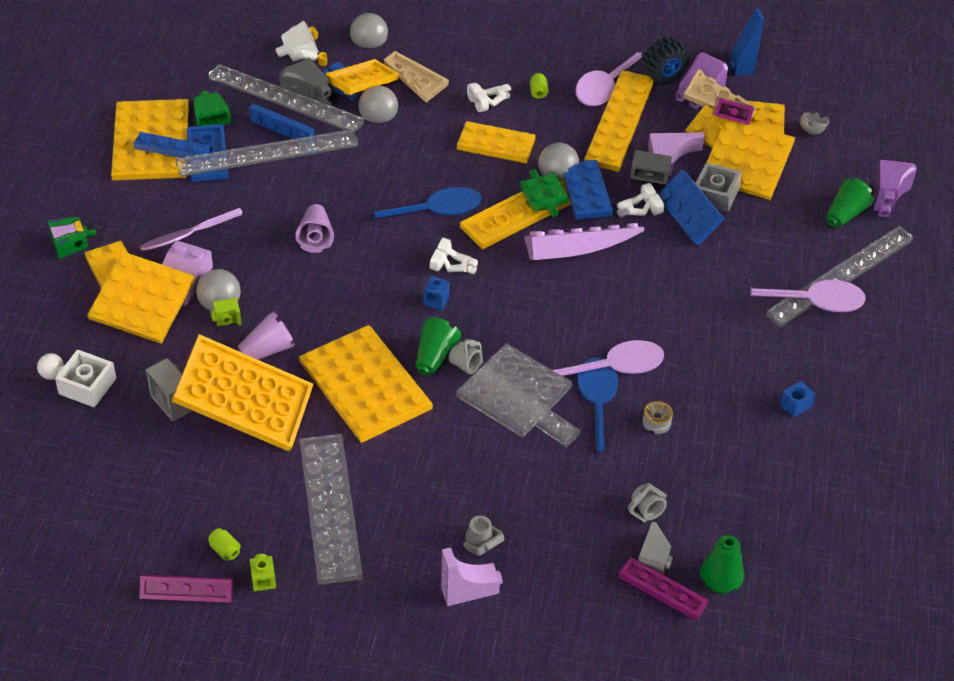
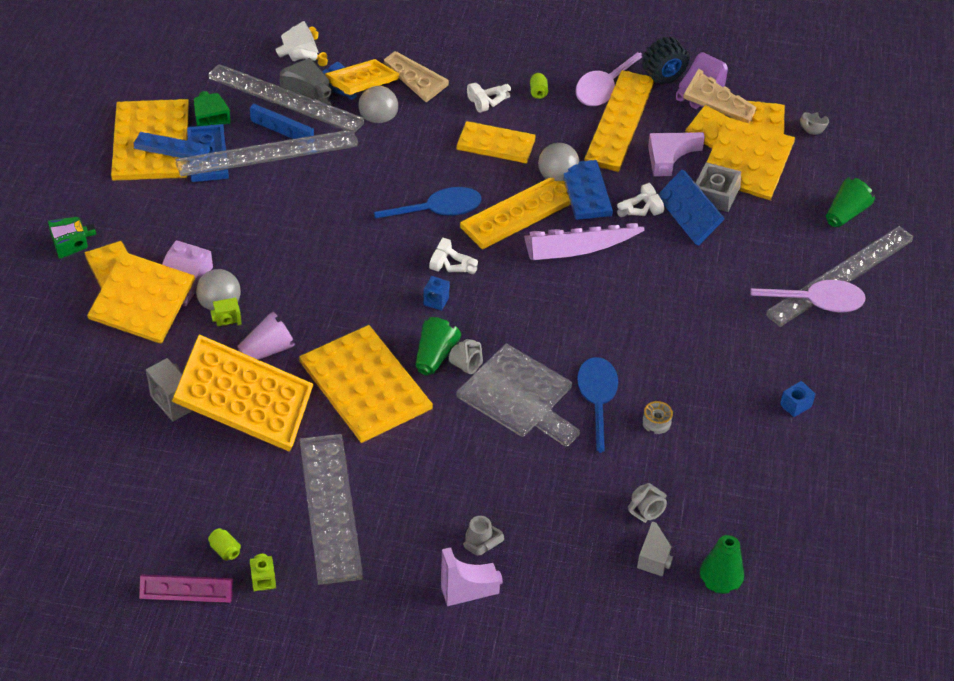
(82, 378): white brick -> none
(172, 237): lavender piece -> none
(315, 230): lavender cone -> none
(368, 30): light grey piece -> none
(543, 192): green plate -> none
(626, 357): lavender piece -> none
(651, 167): dark grey slope -> none
(663, 588): magenta plate -> none
(733, 110): magenta brick -> none
(746, 50): blue wedge -> none
(890, 183): medium lavender hips -> none

